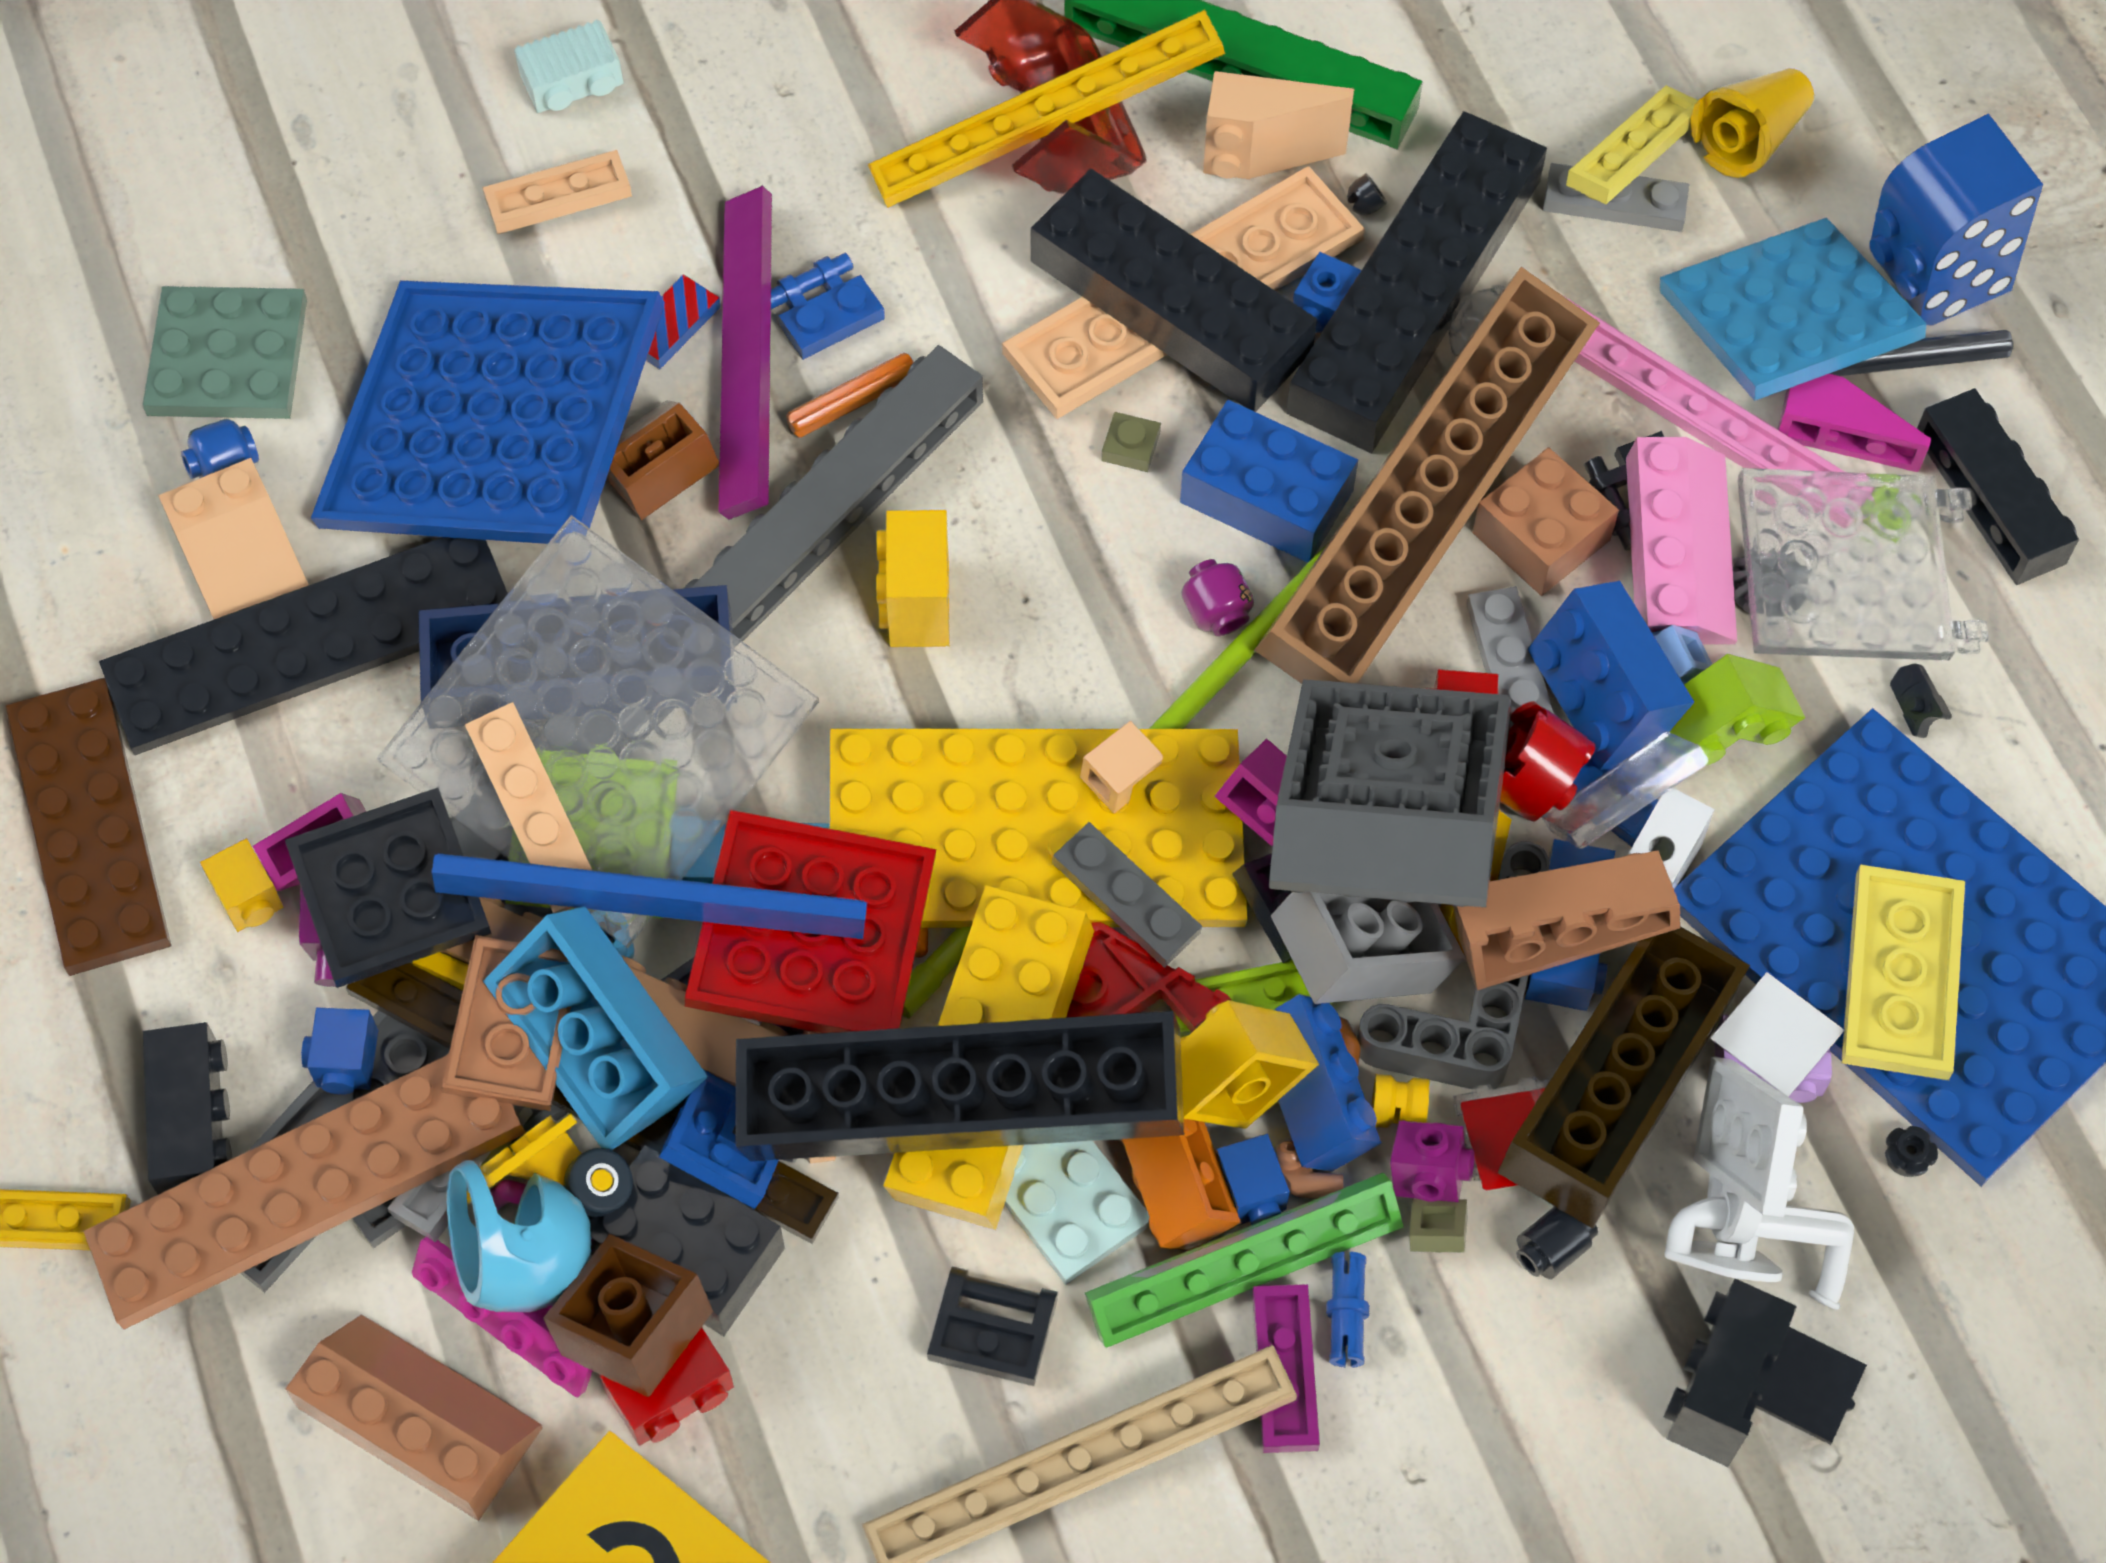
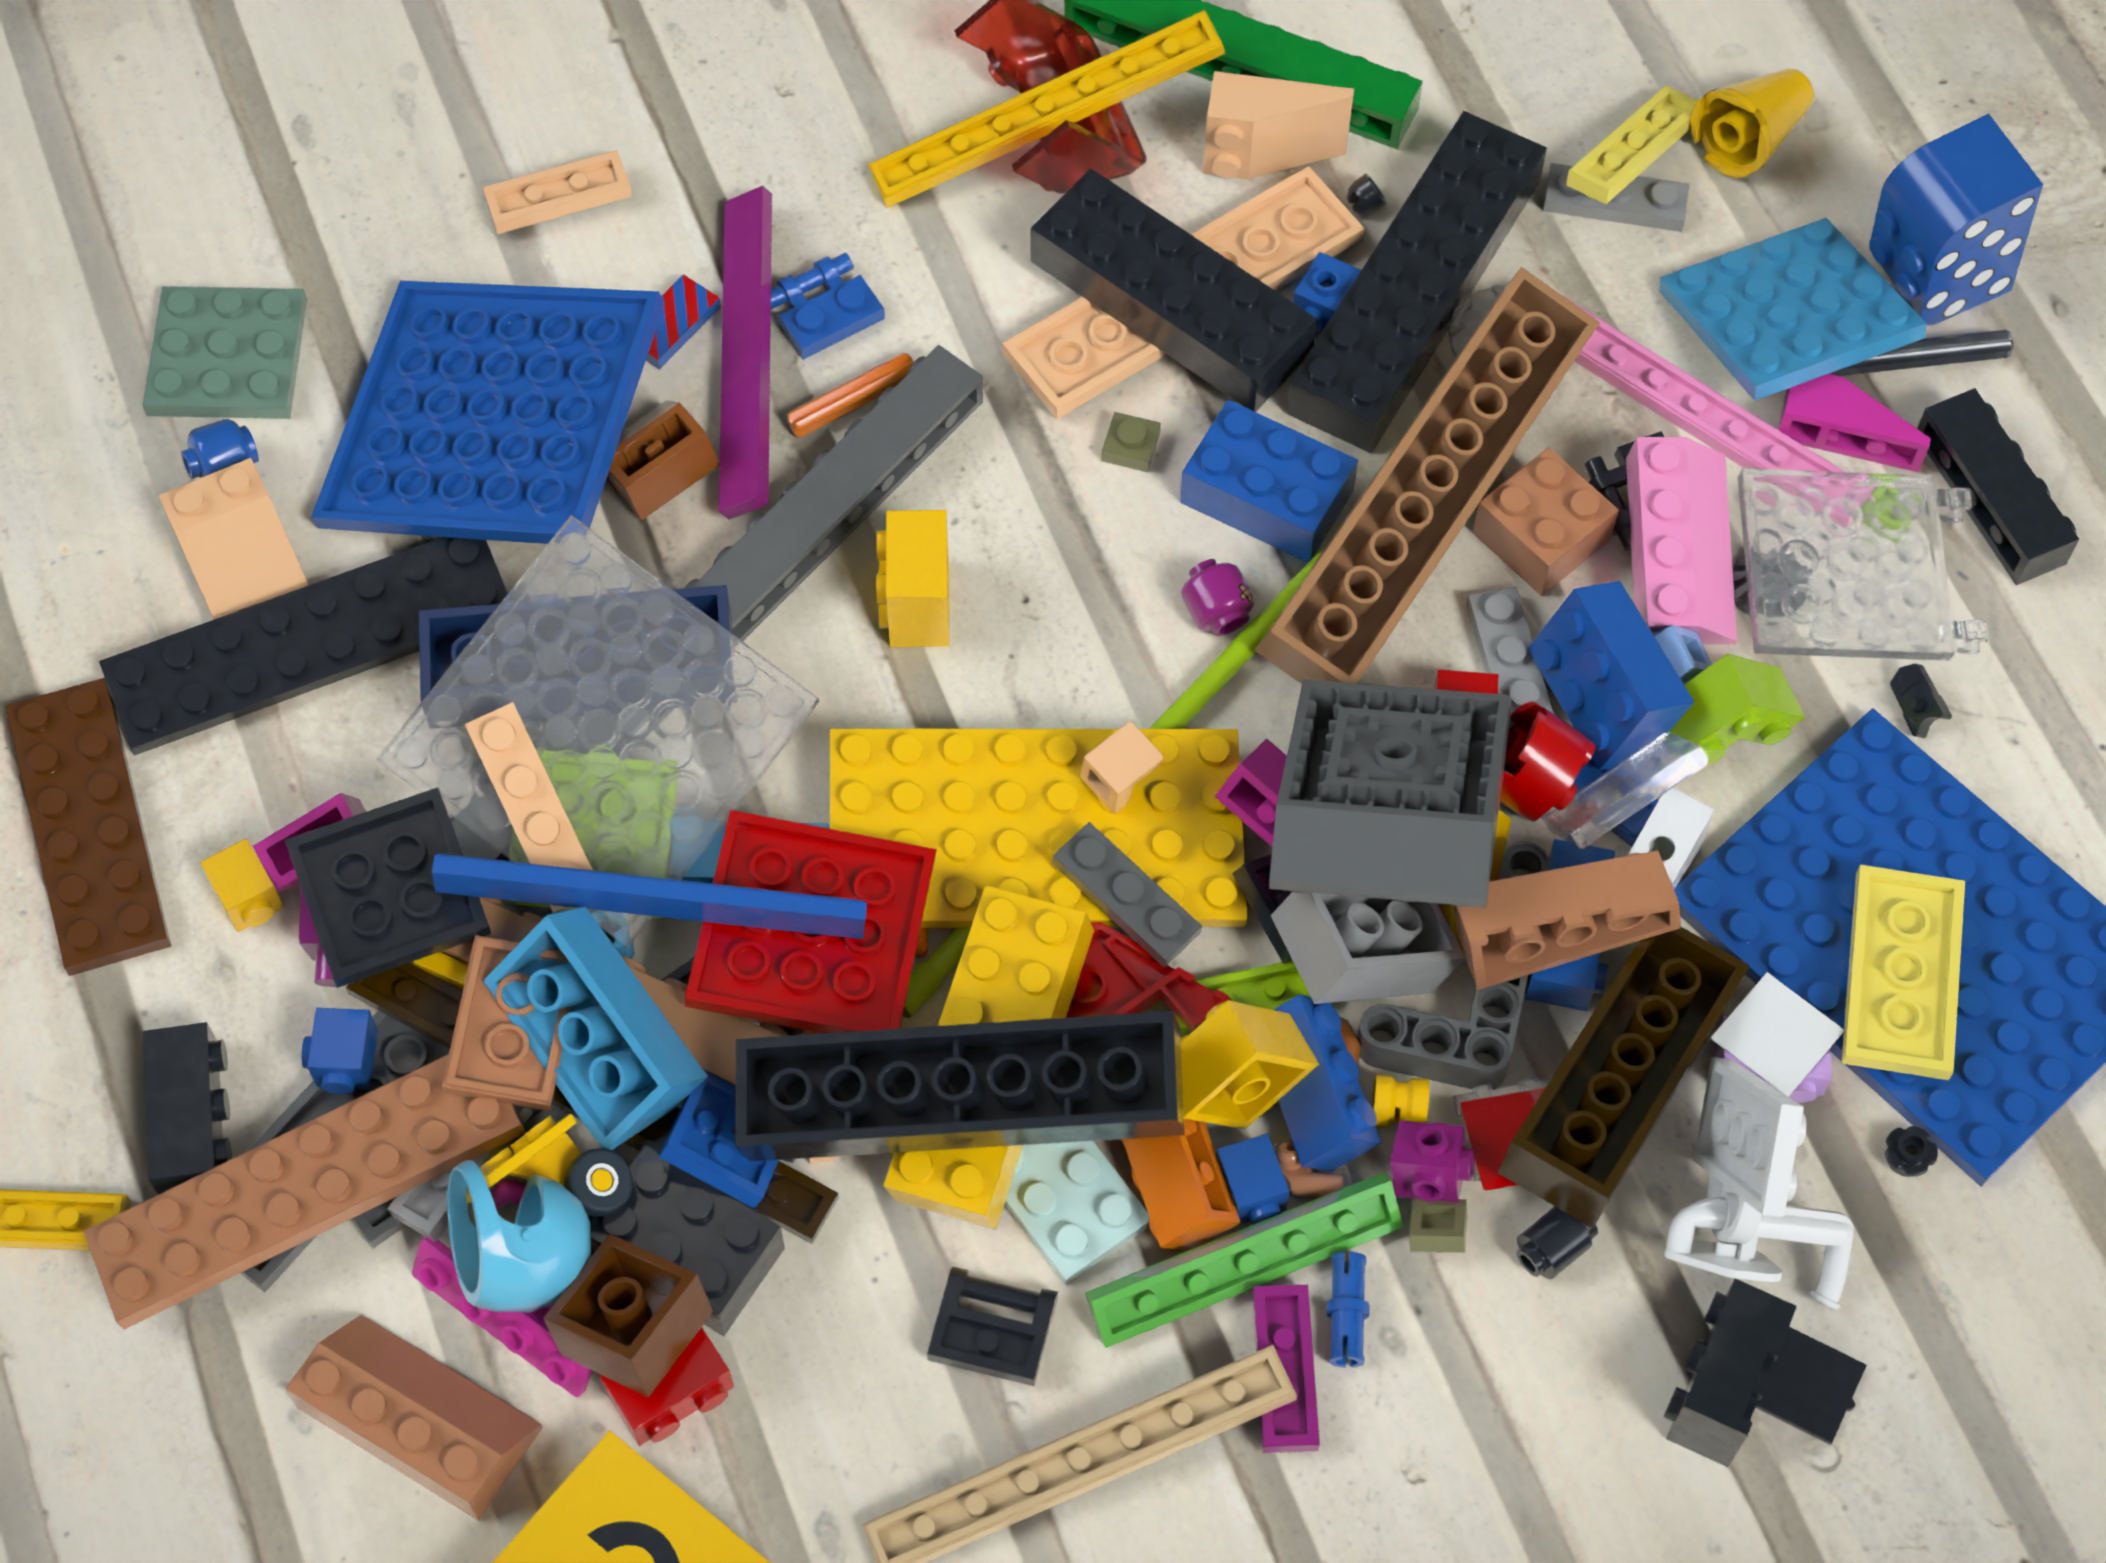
(569, 66): light aqua brick -> none

